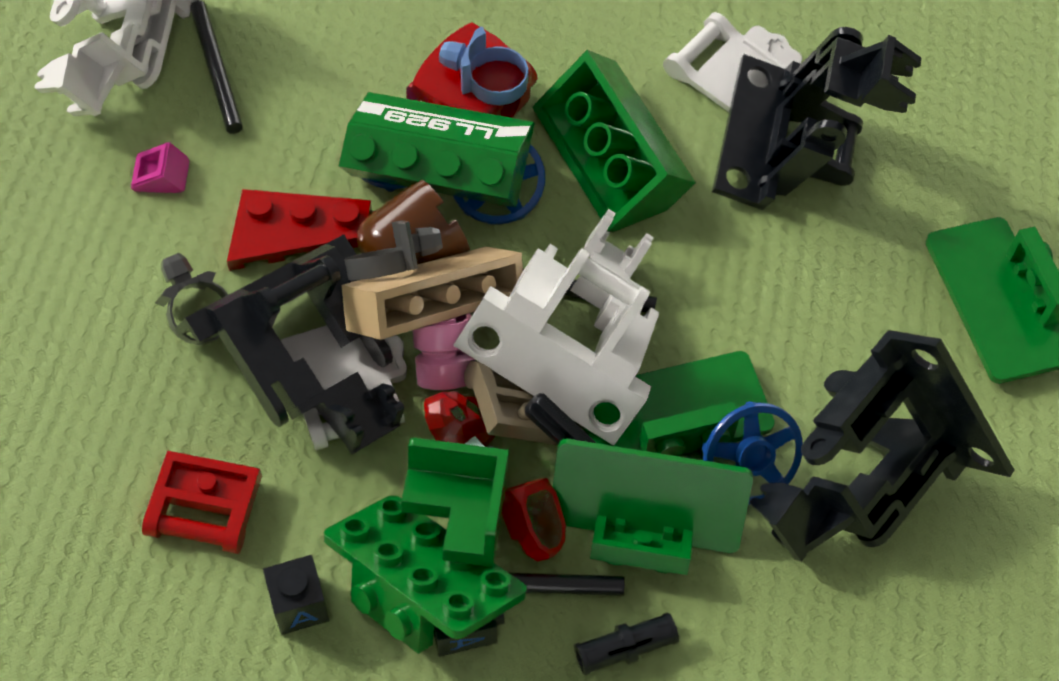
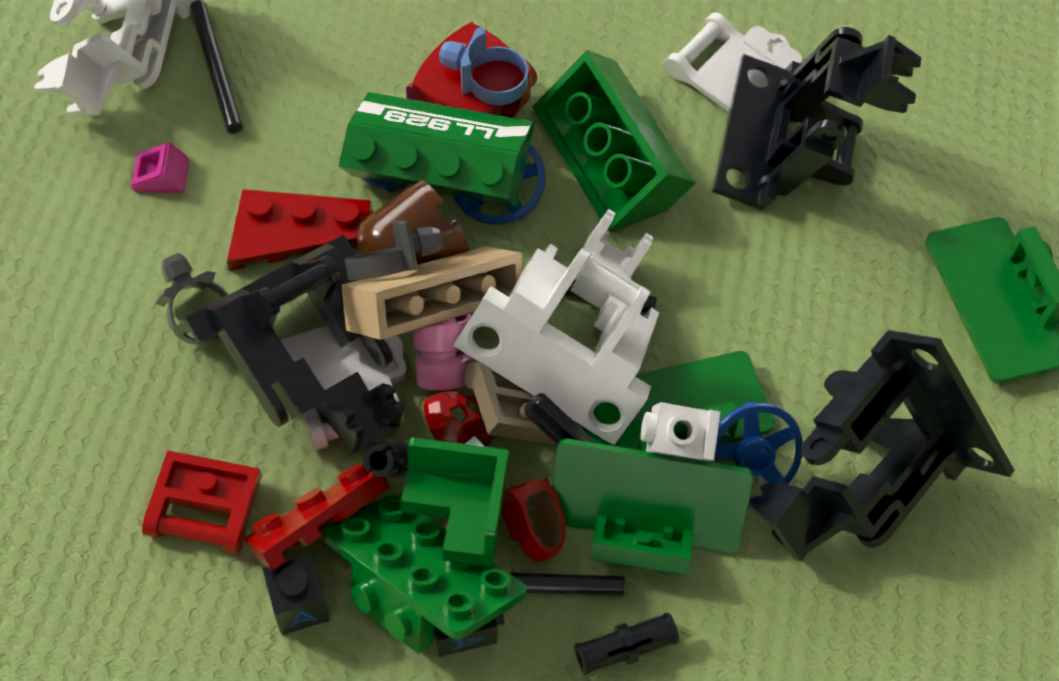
(304, 523): none -> red wing
(390, 464): none -> black pin
(701, 435): none -> white brick

